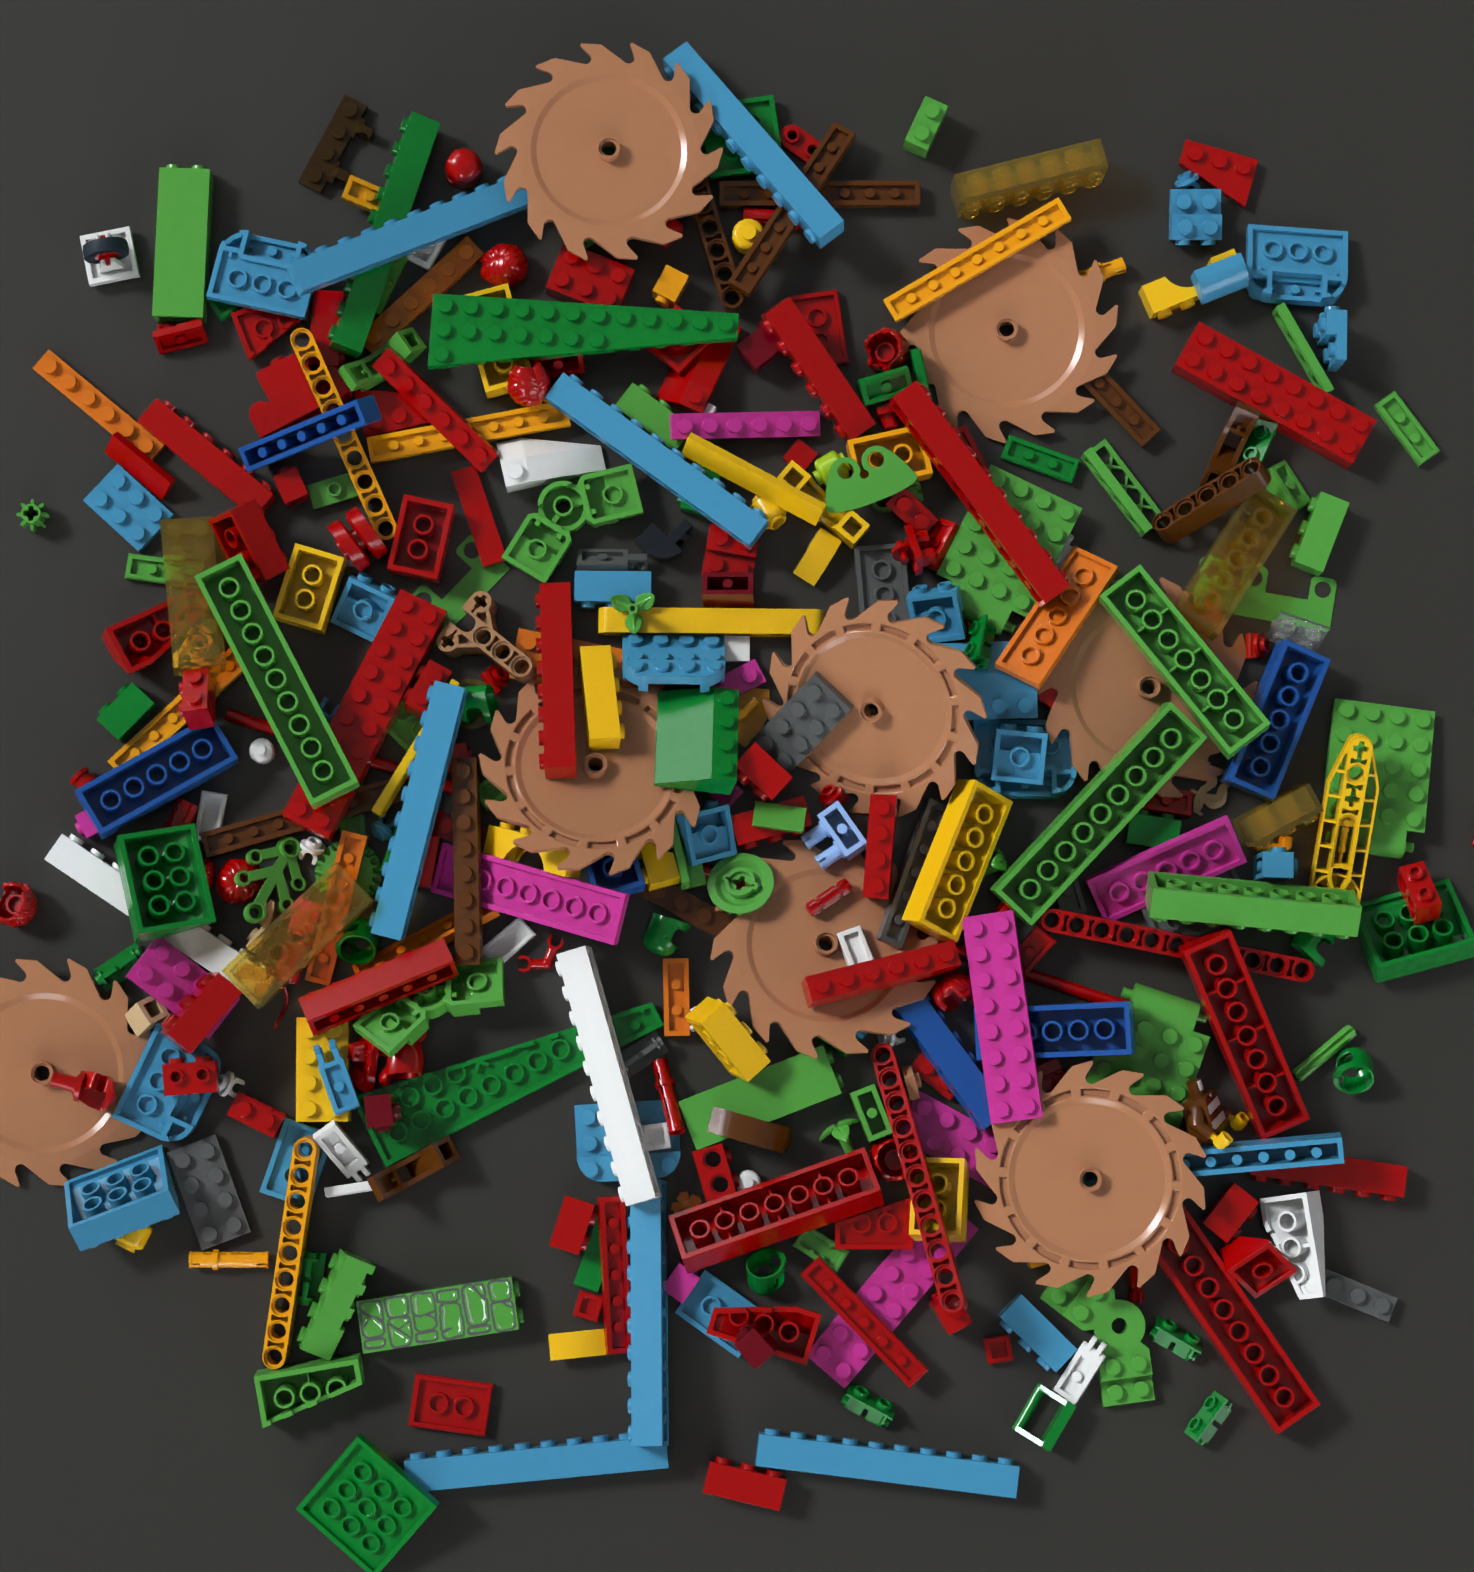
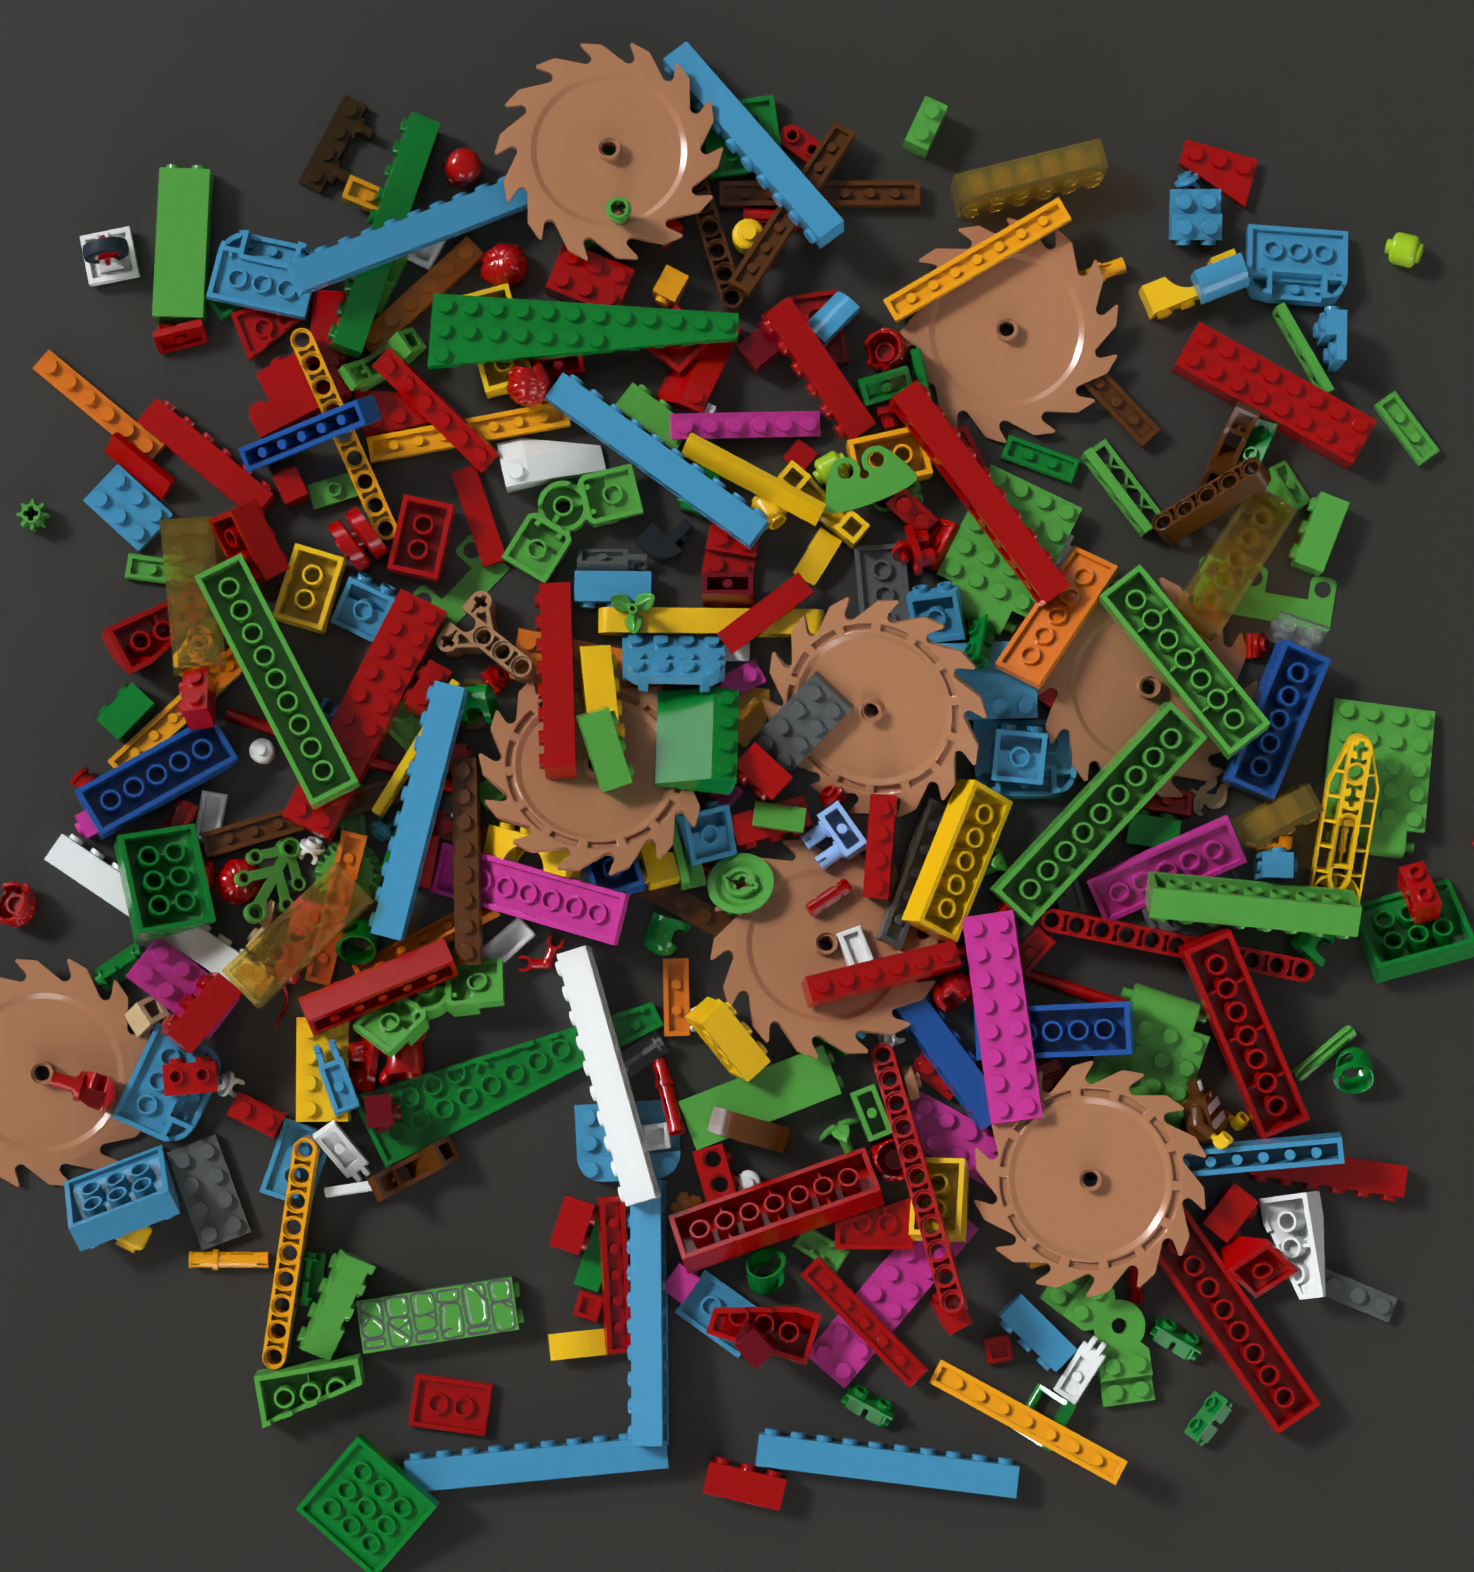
(605, 748): none -> bright green brick
(618, 204): none -> bright green cone
(765, 613): none -> red tile
(833, 317): none -> dark azure brick
(1028, 1422): none -> light orange plate
(1404, 249): none -> lime head

